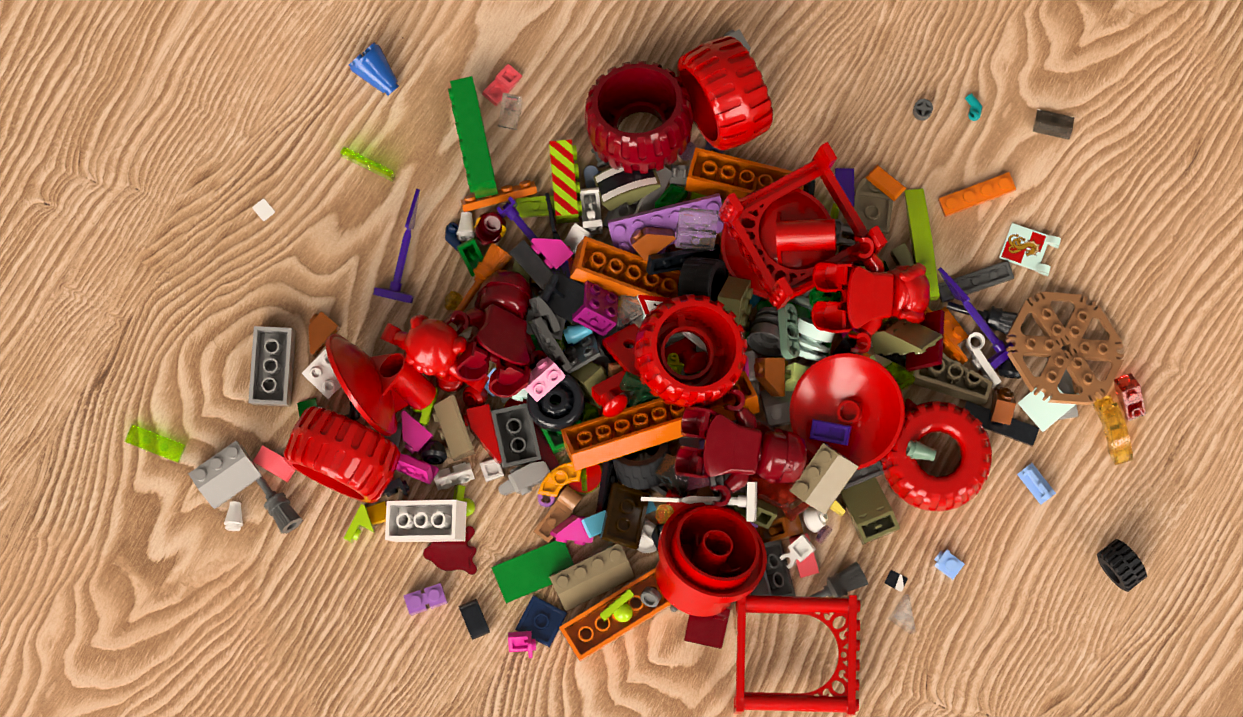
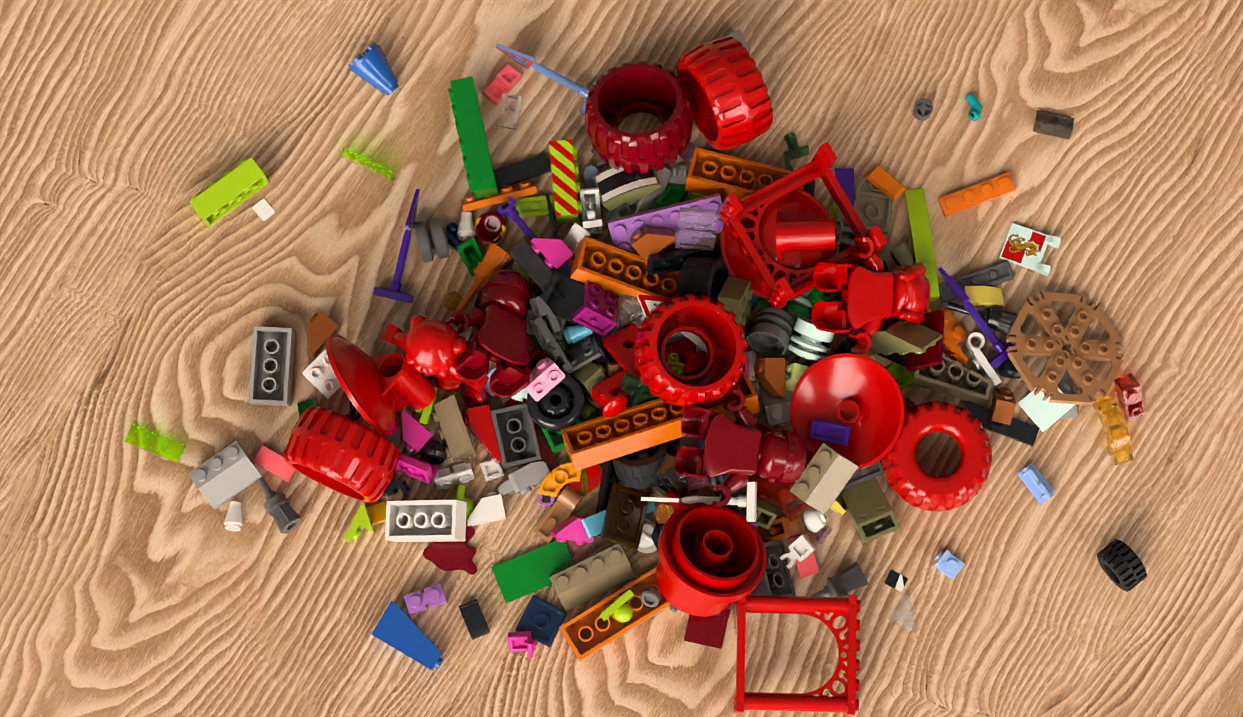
(229, 191): none -> lime brick
(402, 634): none -> blue slope
(431, 239): none -> dark grey wheel
(488, 510): none -> white slope
(522, 170): none -> black tile
(528, 61): none -> medium blue piece
(789, 344): sand green beam -> none
(794, 150): none -> clear green bracket
(918, 450): sand green cone -> none
(985, 296): none -> light yellow slope

